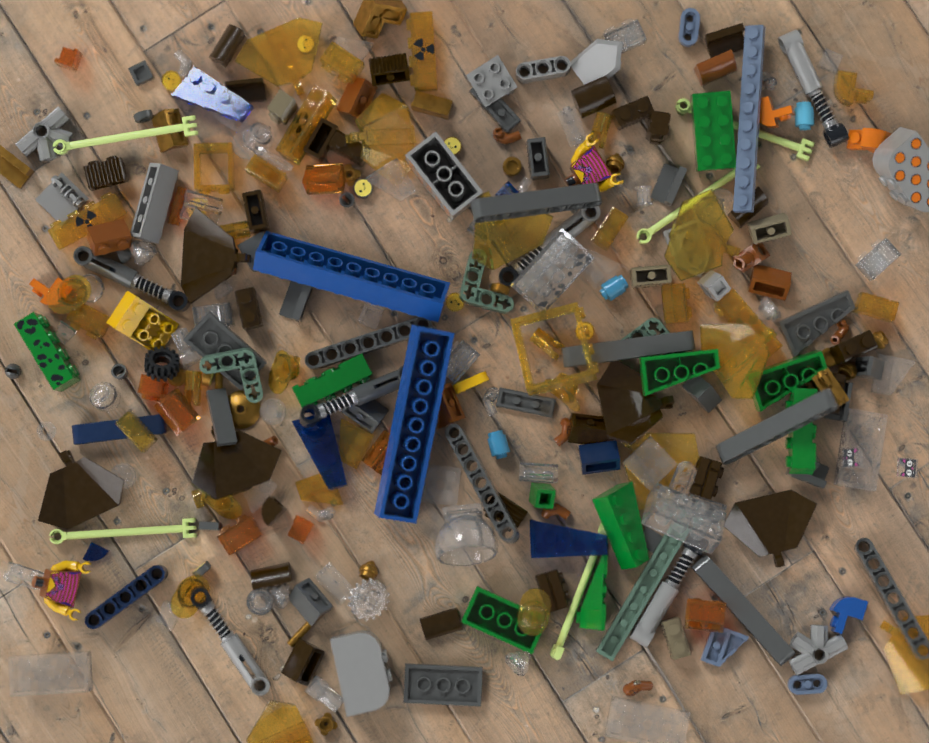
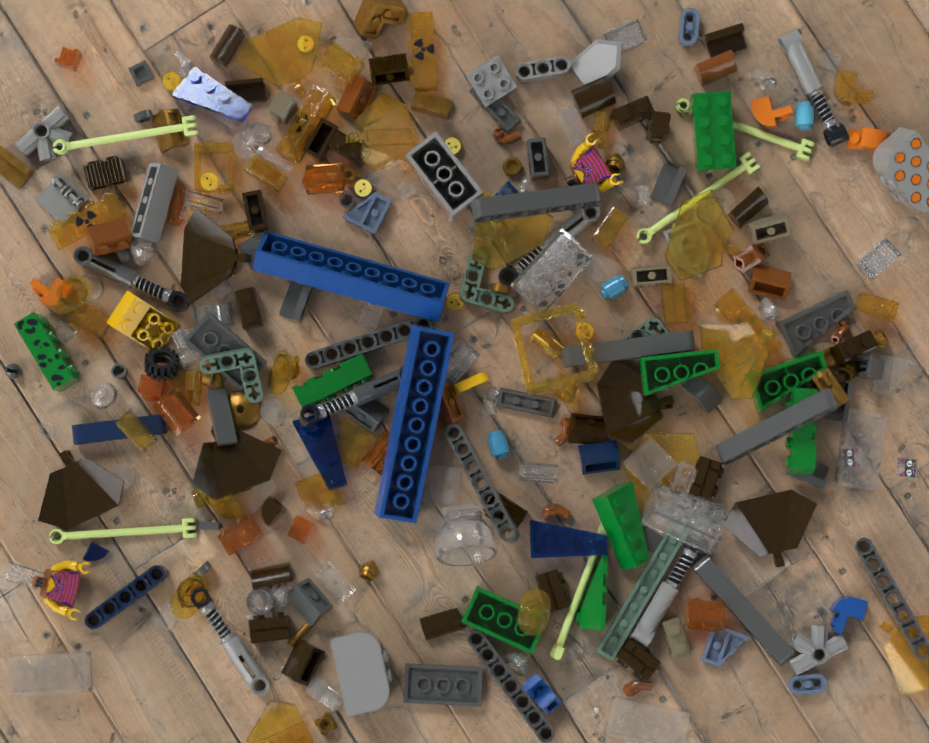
(209, 181): none -> clear yellow tile
(269, 628): none -> dark brown brick
(368, 599): clear gear -> none
(369, 213): none -> sand blue wing
(513, 695): none -> dark grey beam
(542, 495): green brick -> none
(542, 694): none -> blue brick
(637, 659): none -> dark brown brick
(714, 285): light grey brick -> none
(749, 119): sand blue plate -> none

